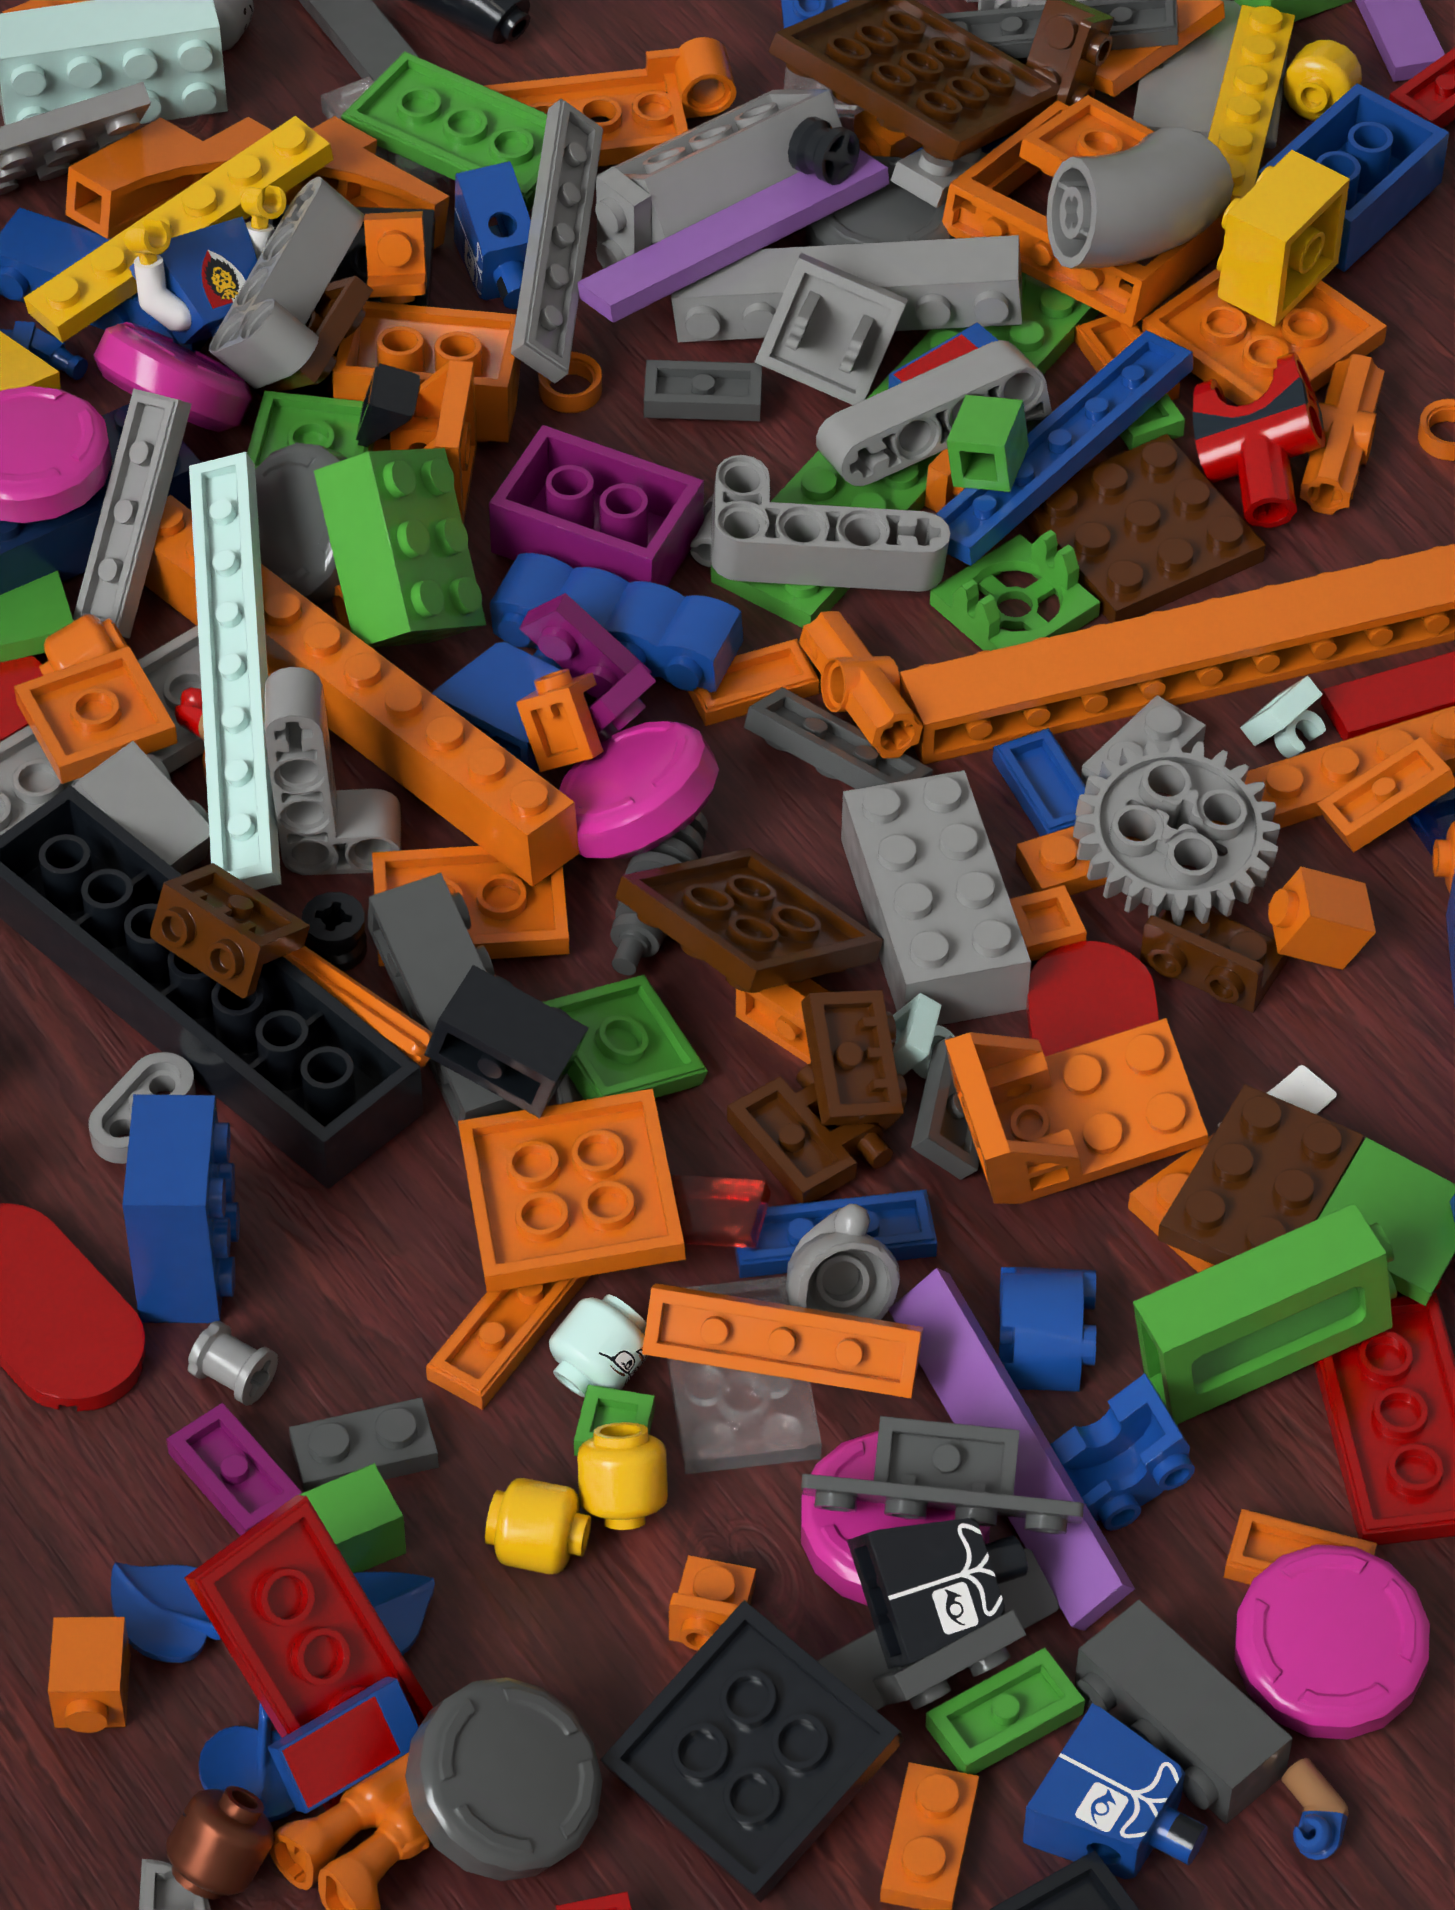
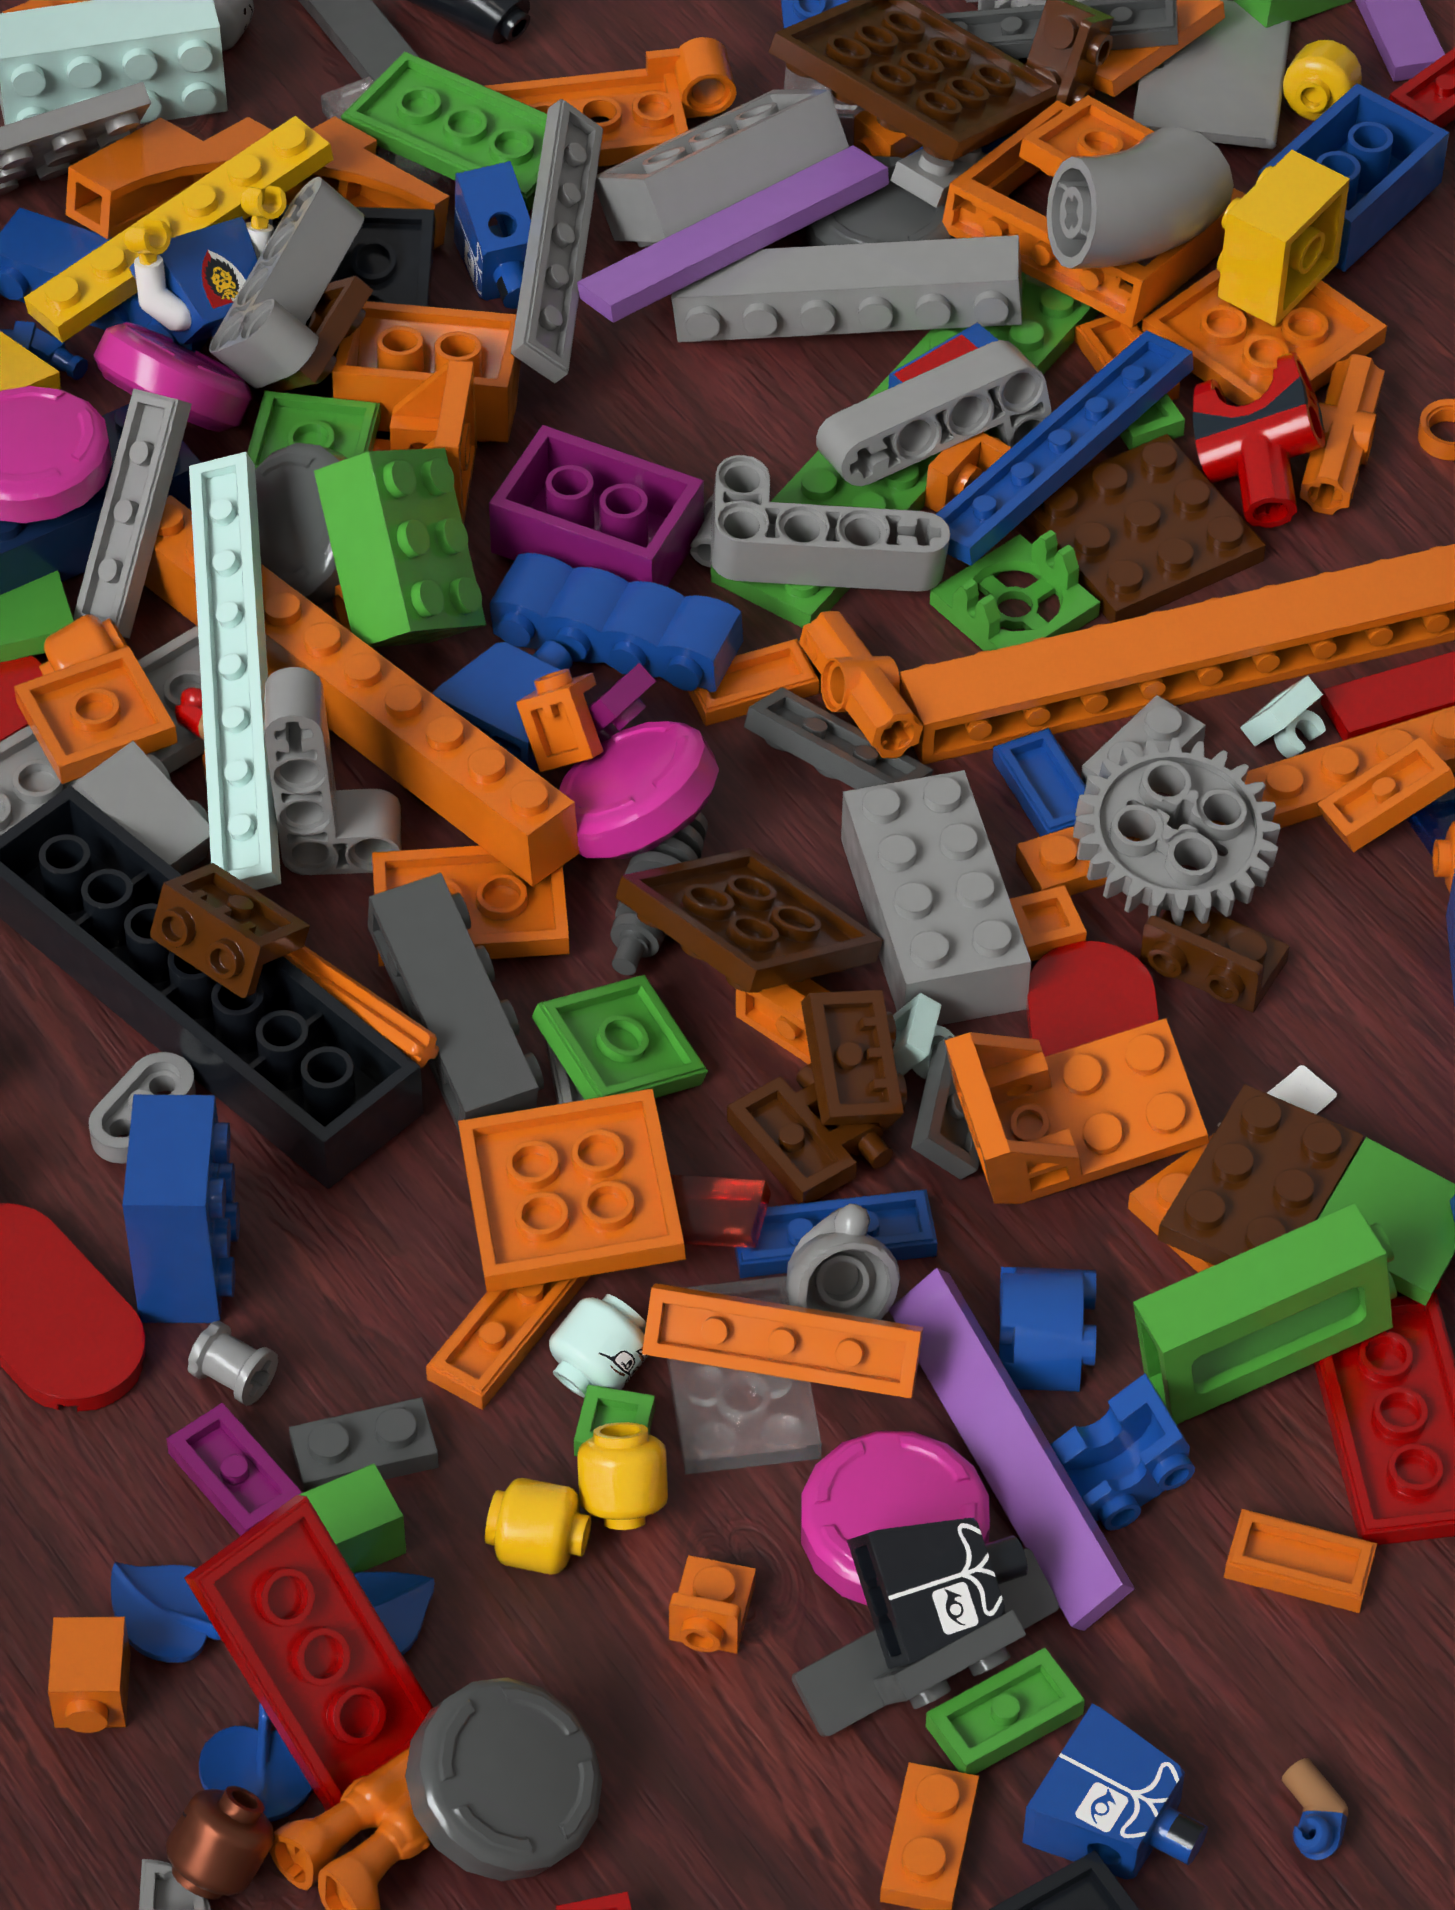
(345, 1744): red tile -> none
(348, 942): black wheel -> none
(387, 403): black slope -> none
(396, 256): orange bracket -> none
(506, 1040): black brick -> none
(578, 643): magenta plate -> none
(582, 366): orange piece -> none
(622, 217): light grey plate -> none
(703, 390): dark grey plate -> none
(752, 1750): black plate -> none
(823, 150): black wheel -> none
(831, 330): light grey plate -> none
(944, 1469): dark grey bracket -> none
(987, 443): bright green brick -> none
(1184, 1709): dark grey brick -> none
(1250, 91): yellow plate -> none
(1321, 918): orange brick -> none
(1332, 1641): dark pink piece -> none

